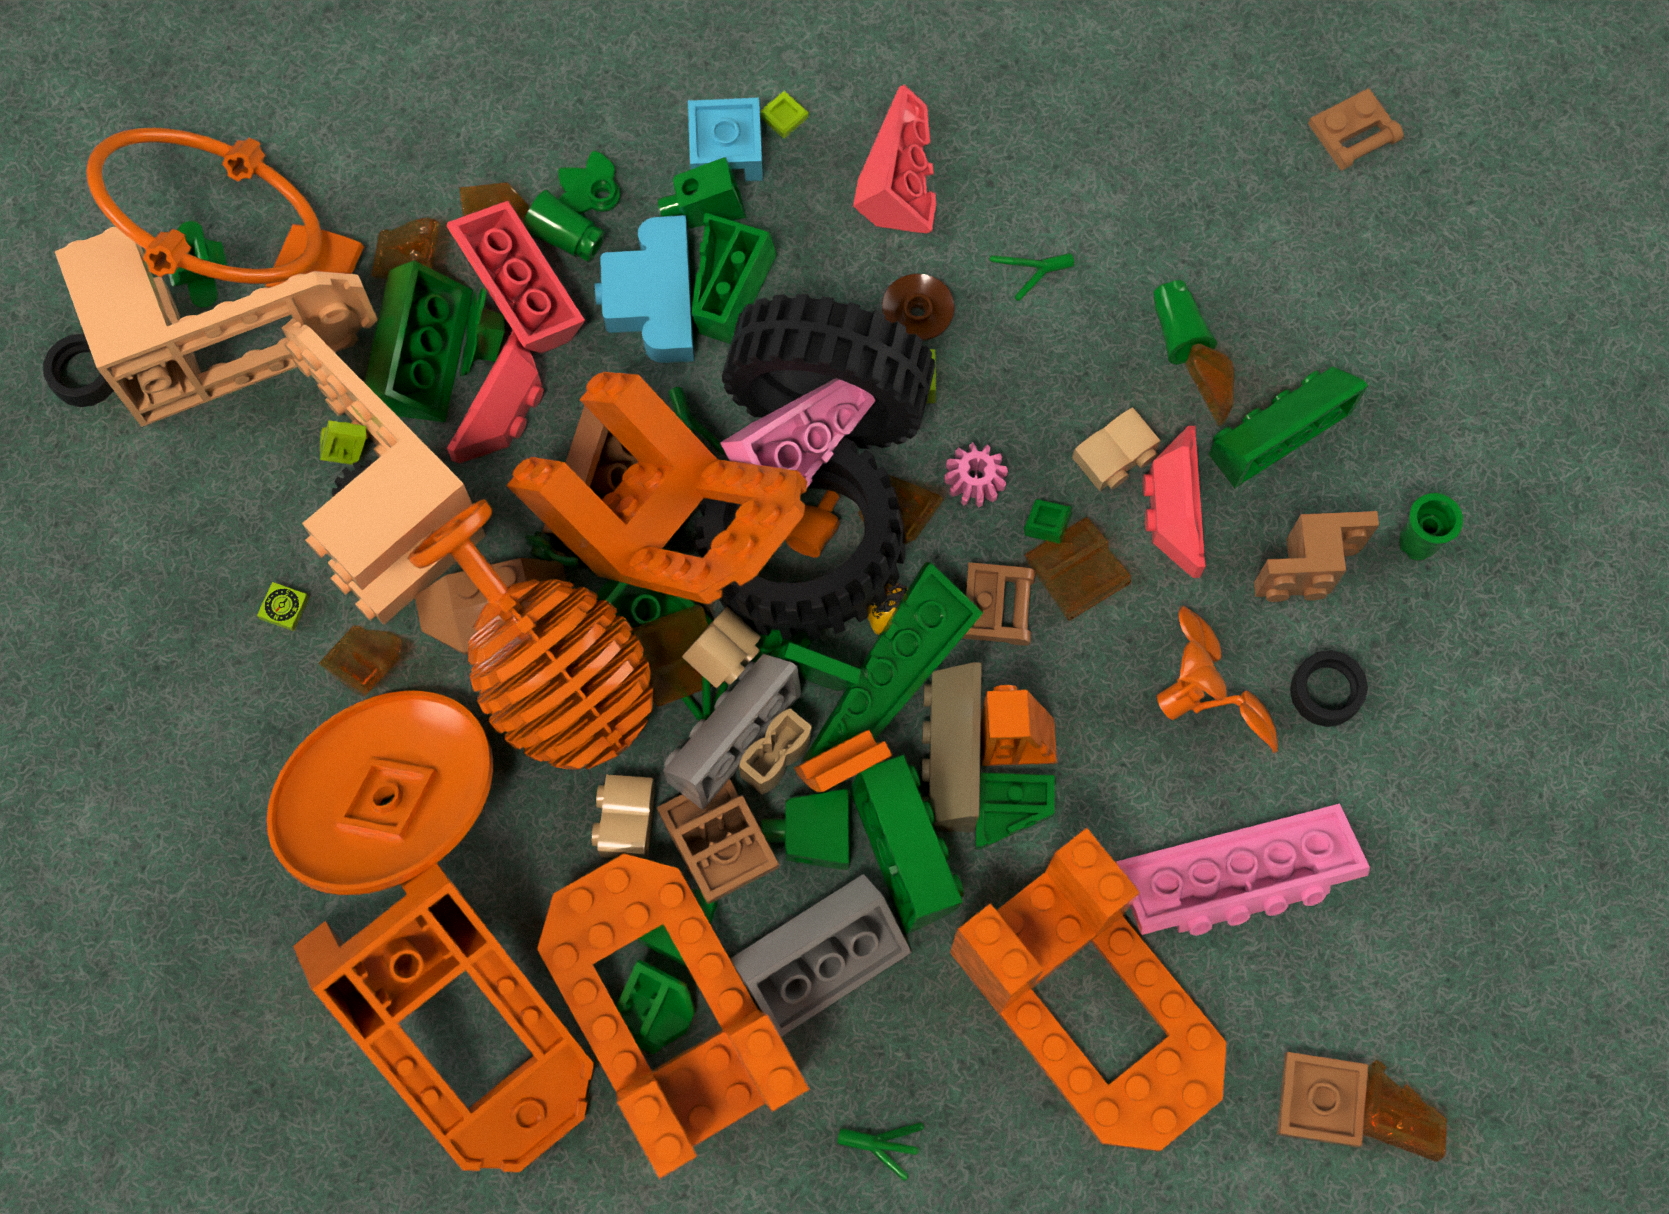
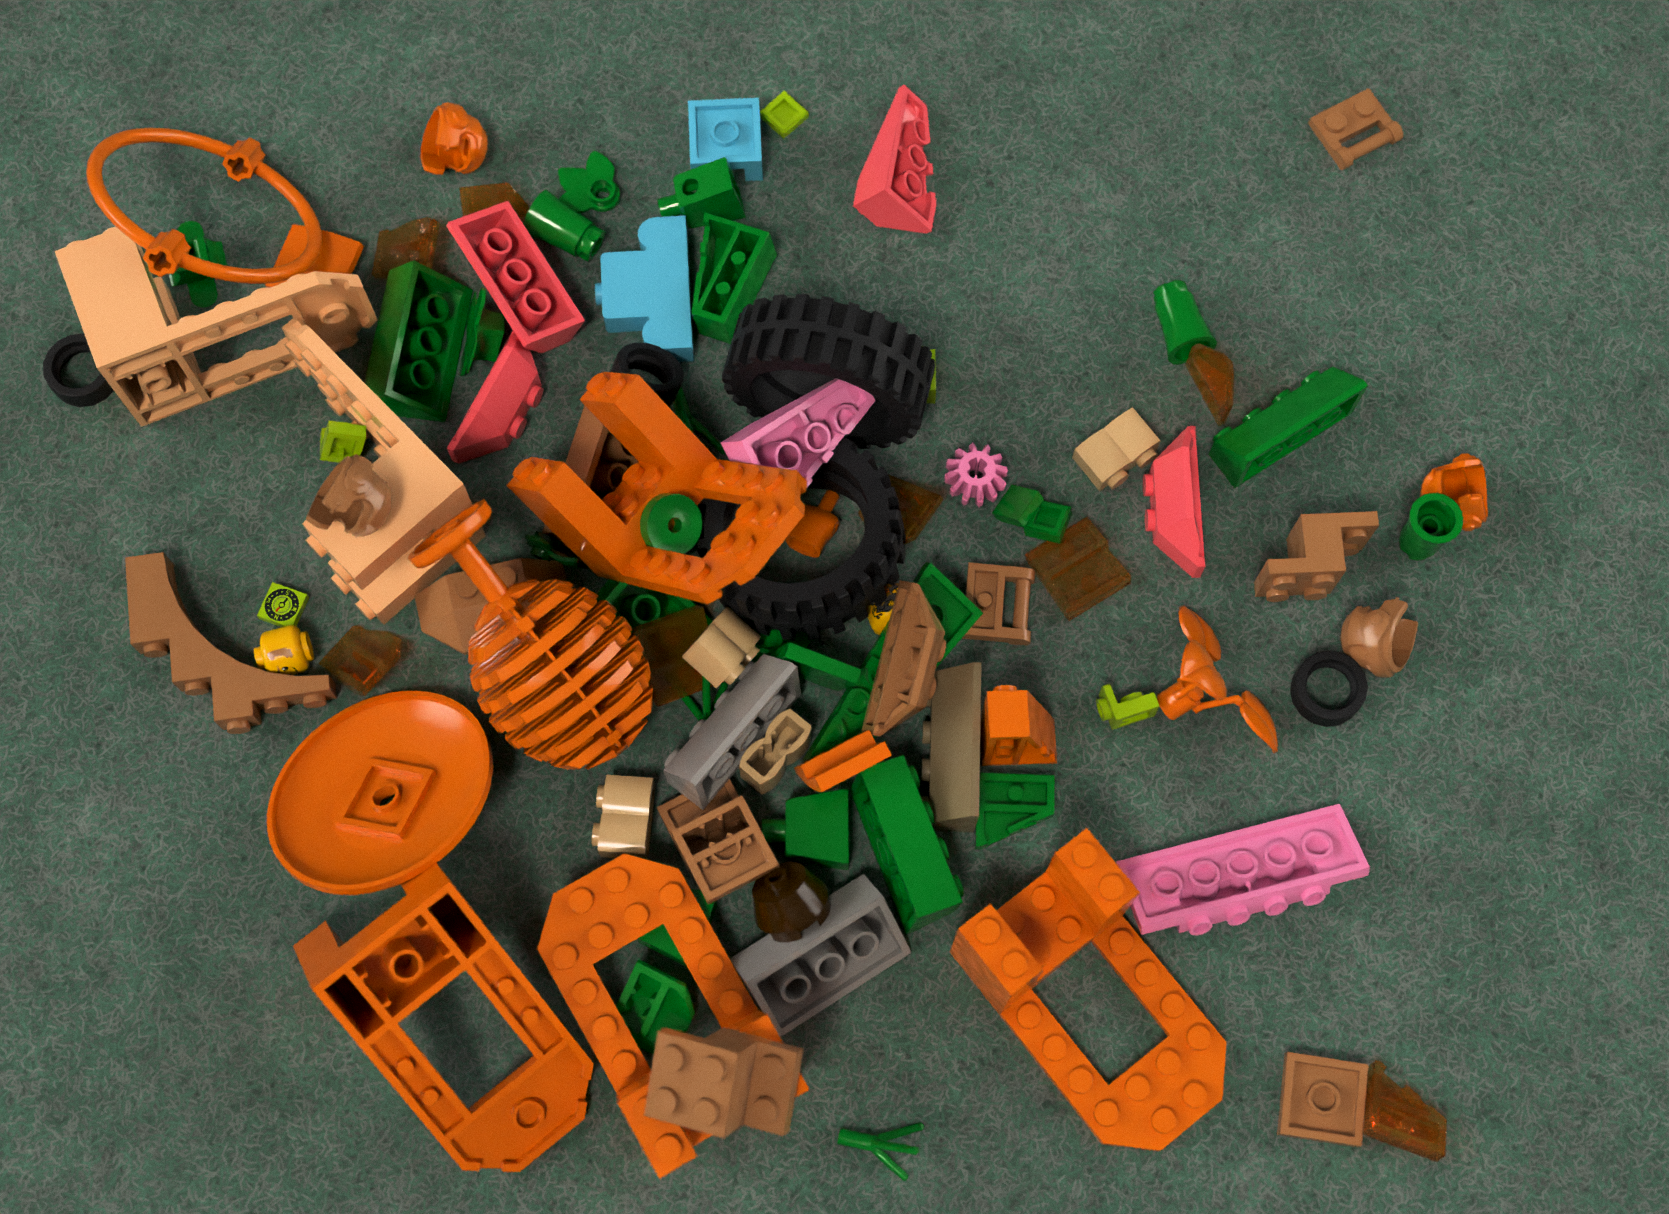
(238, 690): none -> medium nougat arch
(284, 651): none -> yellow head
(353, 497): none -> medium nougat helmet
(453, 141): none -> orange helmet
(656, 362): none -> black tyre
(686, 523): none -> green piece
(723, 1082): none -> medium nougat bracket
(789, 901): none -> dark brown cone
(906, 661): none -> medium nougat wedge
(924, 293): reddish brown dish -> none
(1018, 505): none -> green tile
(1043, 266): green plant -> none
(1132, 708): none -> lime bracket
(1379, 637): none -> medium nougat helmet
(1465, 484): none -> orange helmet

